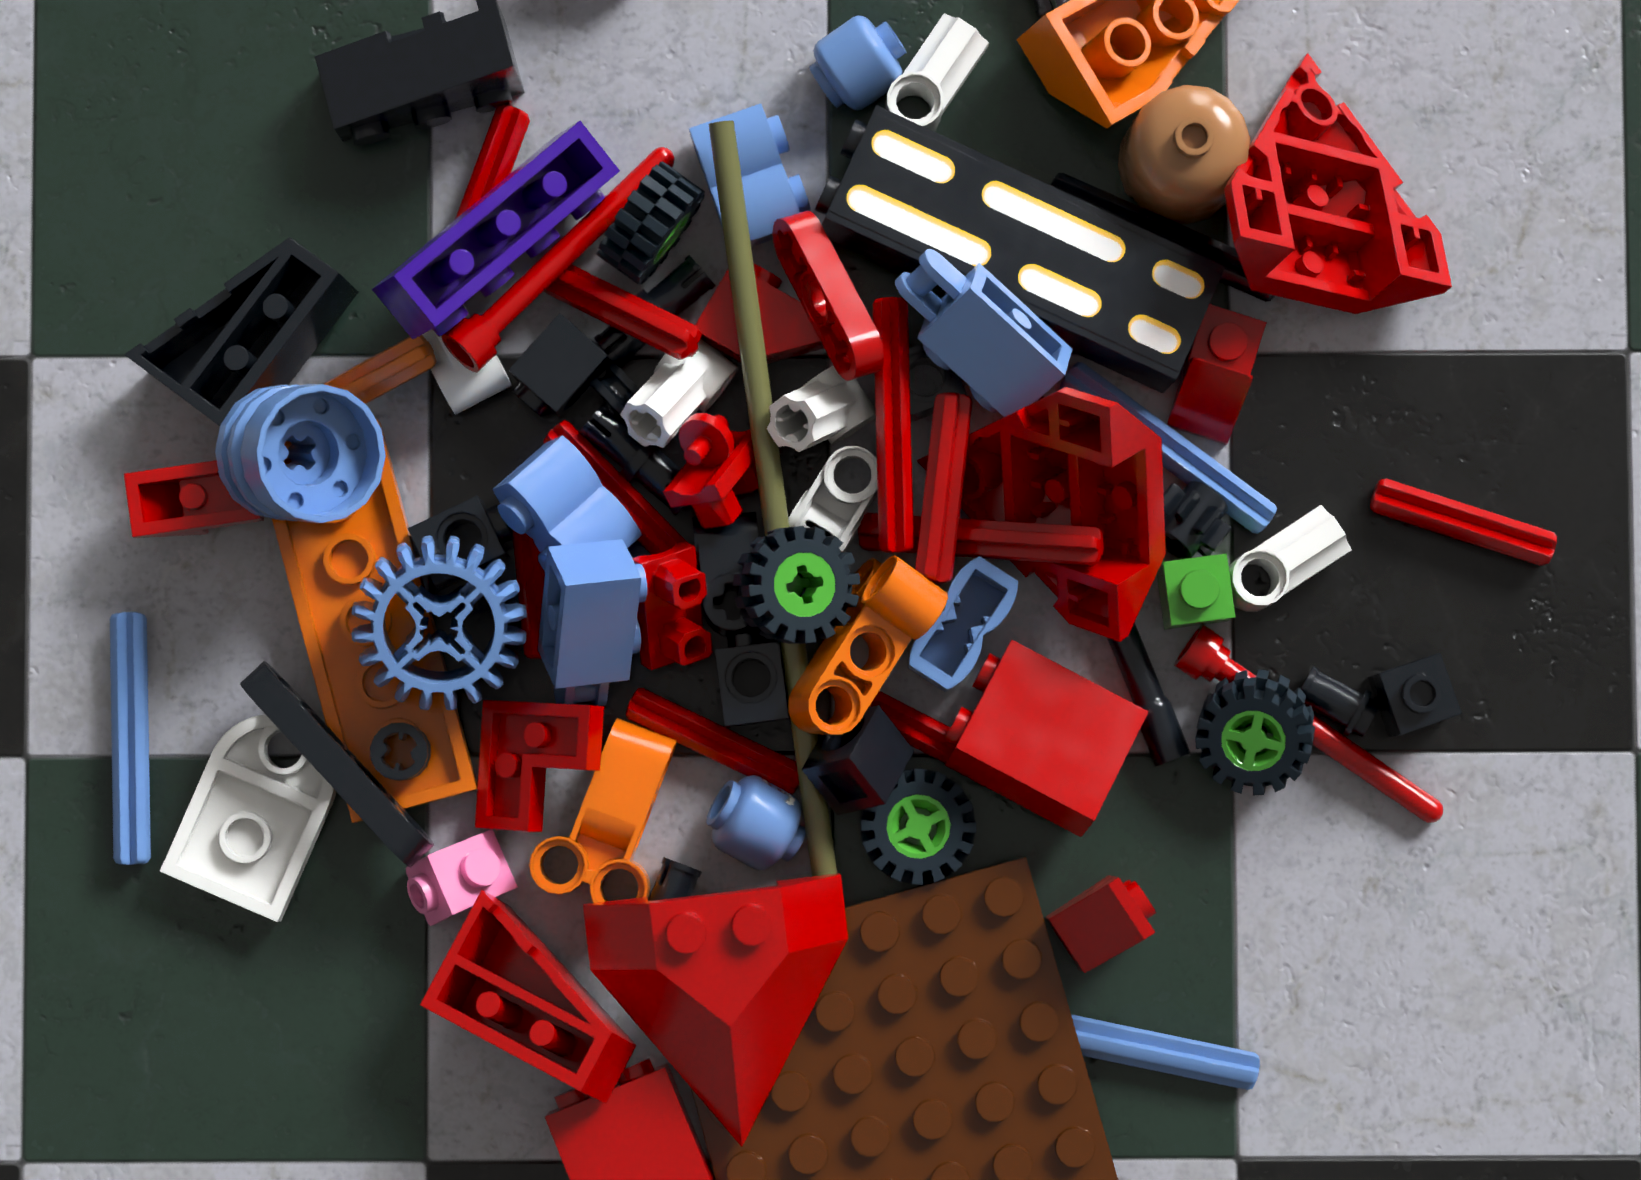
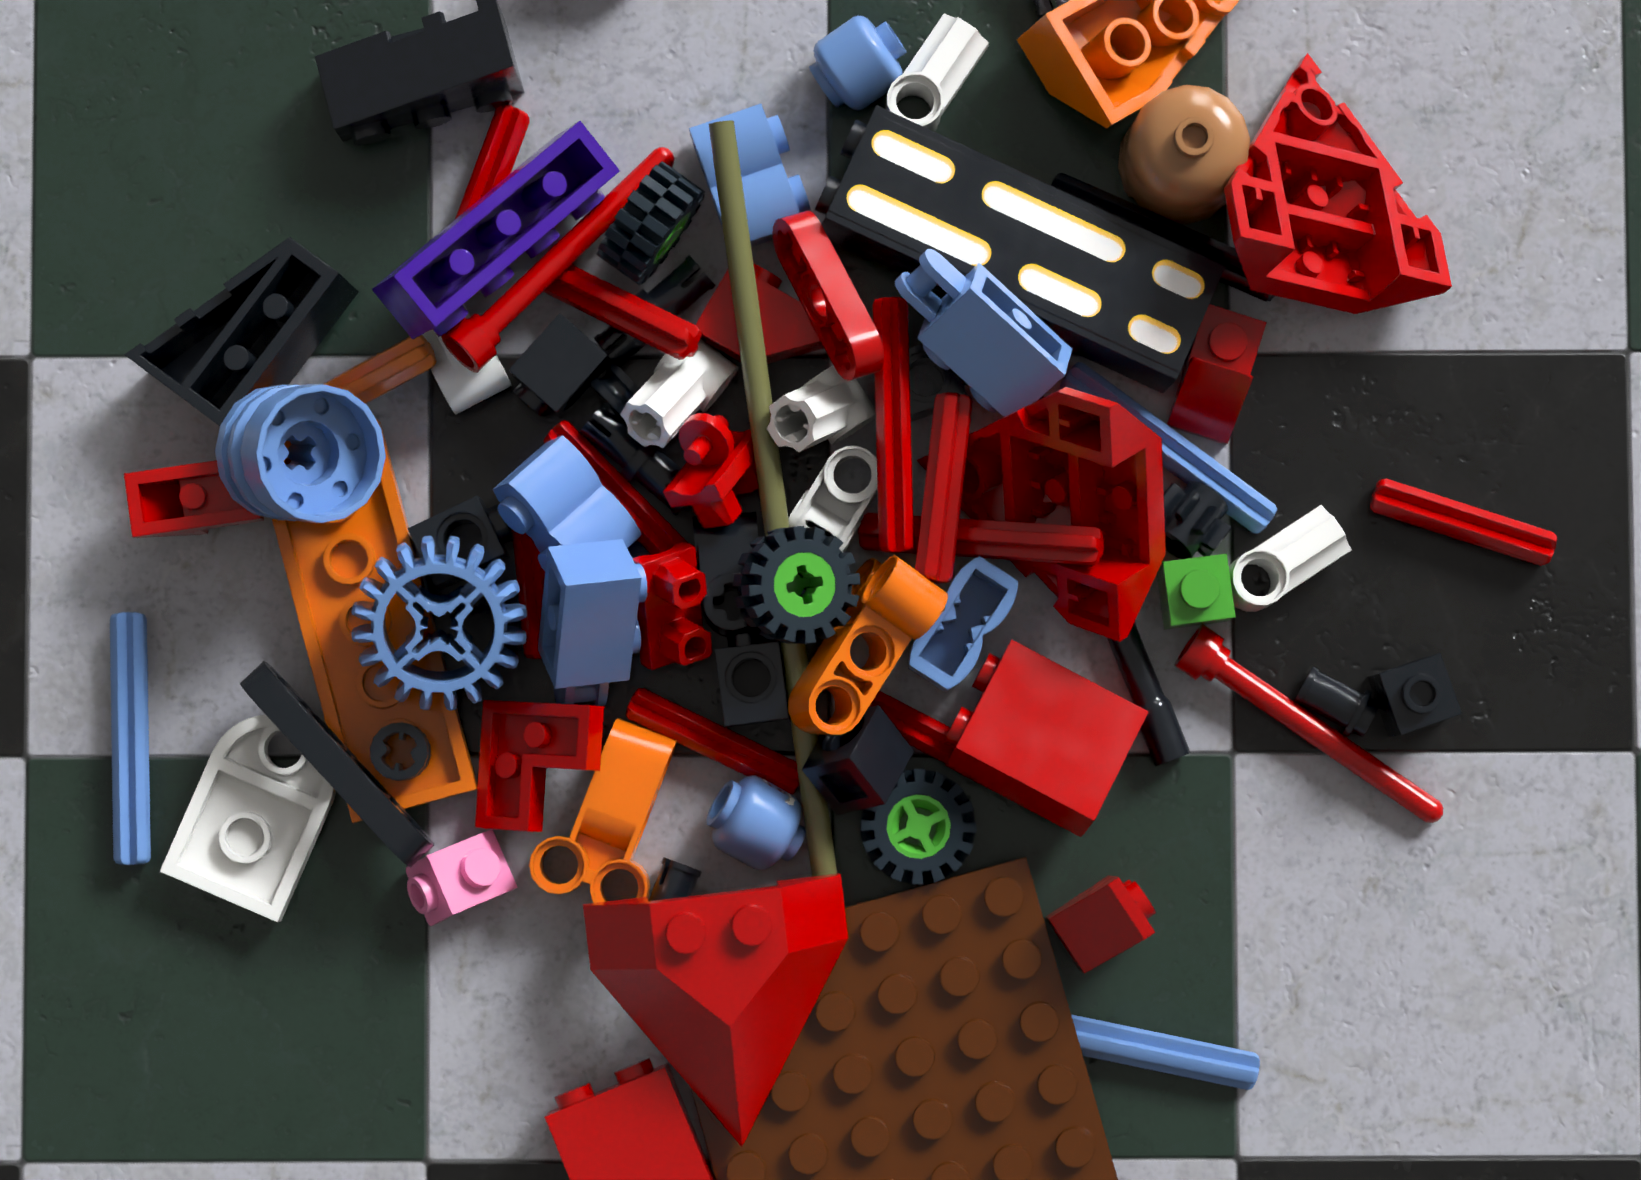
(526, 1002): red wedge -> none
(1251, 754): black wheel -> none

